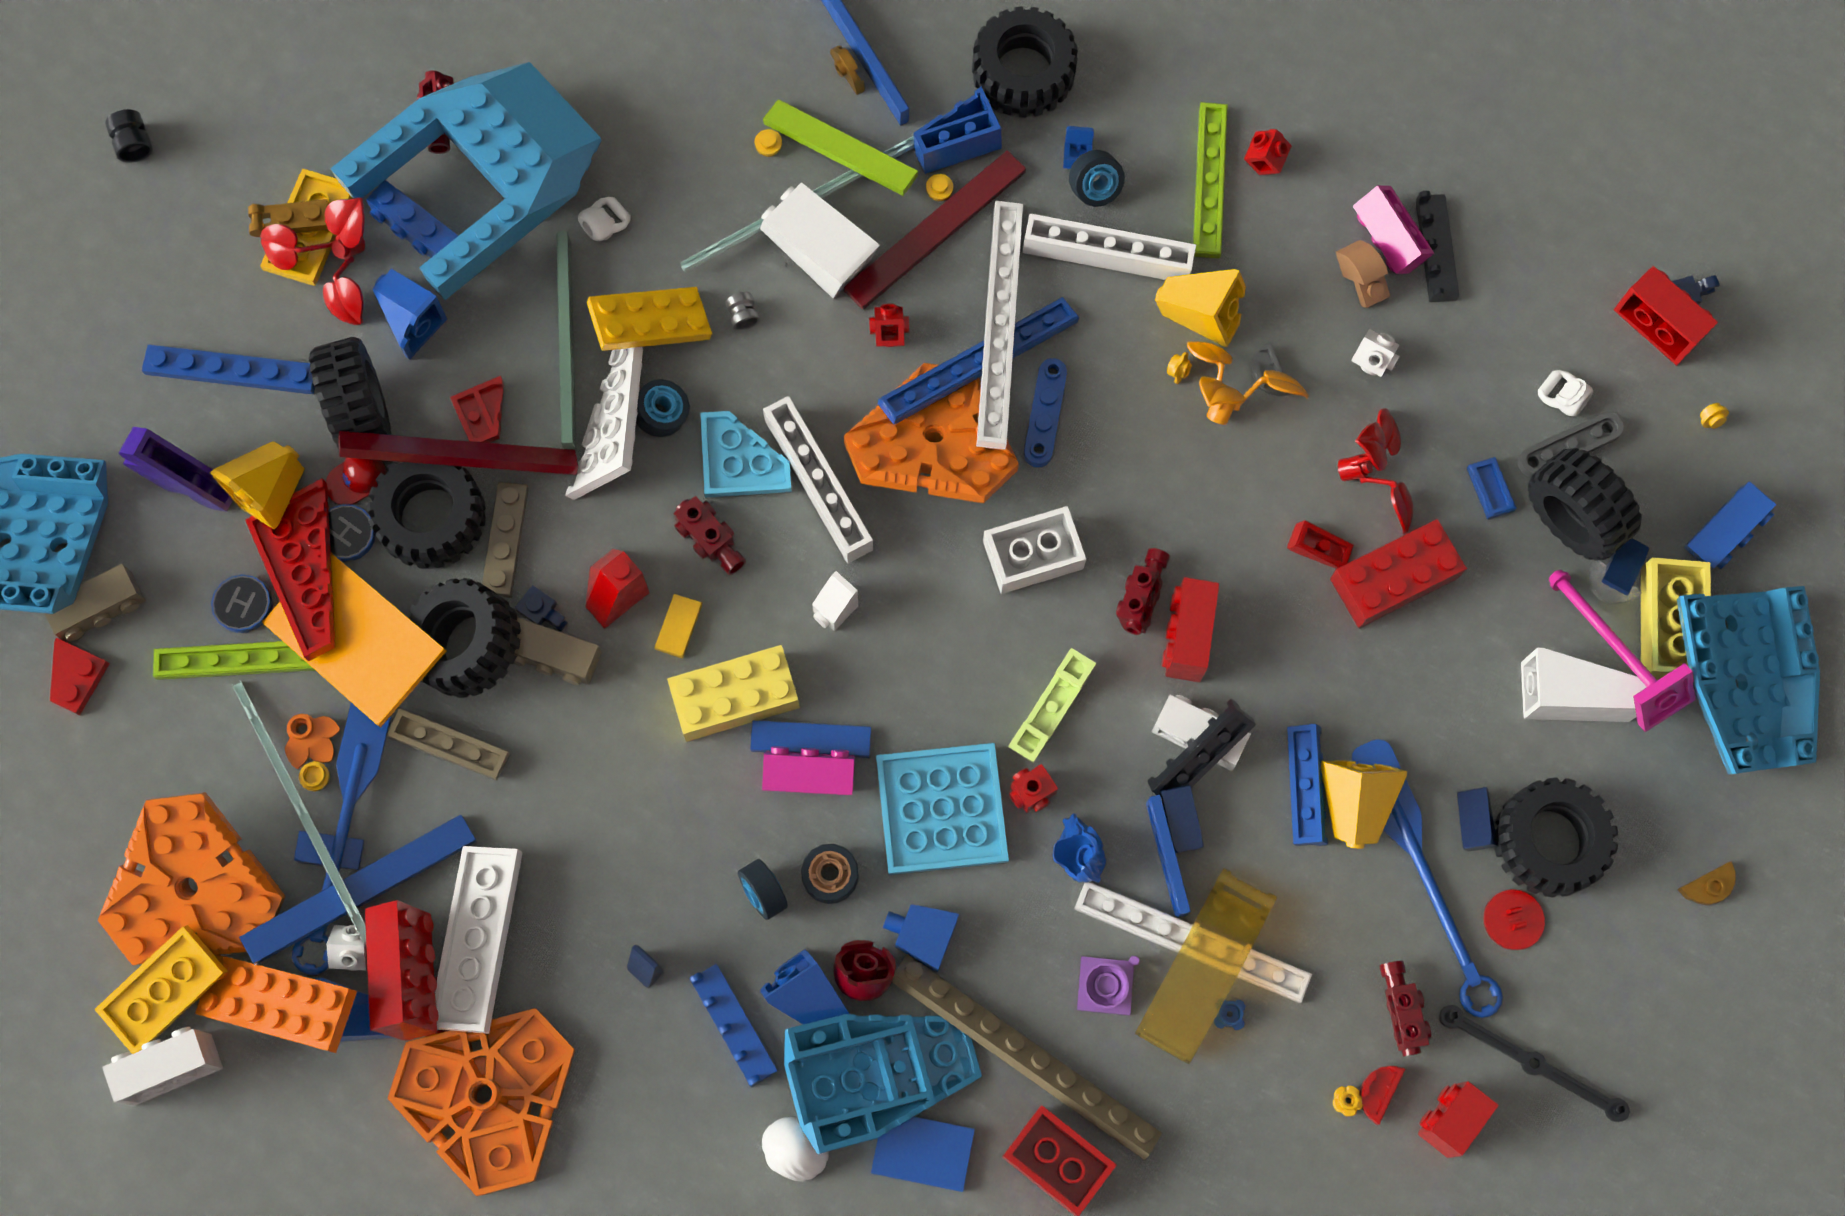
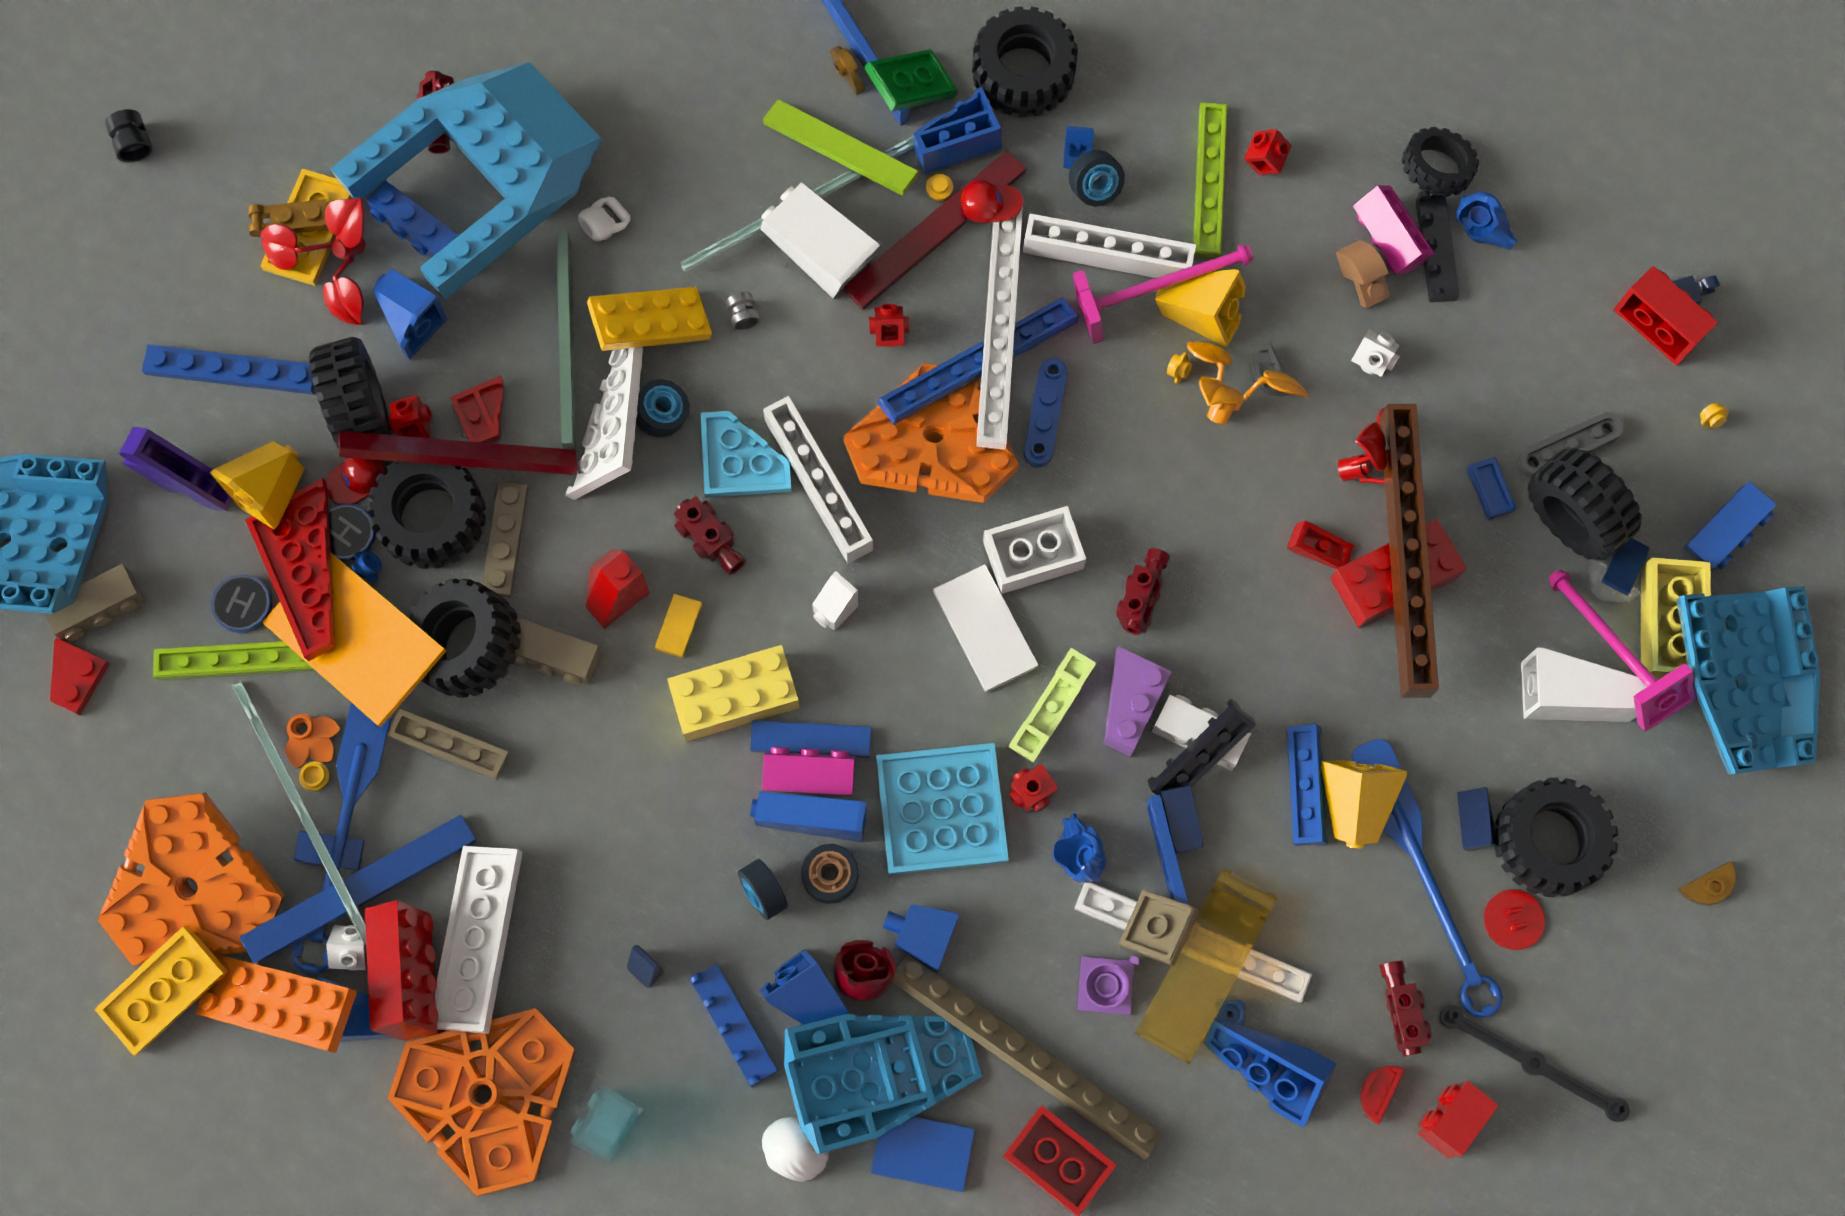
(162, 1066): white brick -> none
(367, 565): none -> blue plate
(410, 417): none -> red brick
(539, 608): dark blue plate -> none
(605, 1124): none -> clear light blue brick
(768, 142): yellow plate -> none
(810, 815): none -> blue slope
(911, 80): none -> green tile
(985, 628): none -> white tile
(989, 202): none -> red cap
(1092, 305): none -> dark pink tile
(1133, 697): none -> medium lavender wedge
(1158, 927): none -> dark tan tile
(1190, 629): red brick -> none
(1281, 1070): none -> blue wedge
(1339, 1100): yellow plate -> none
(1409, 553): none -> reddish brown brick
(1432, 179): none -> black tyre
(1485, 220): none -> blue hair
(1572, 396): white piece -> none

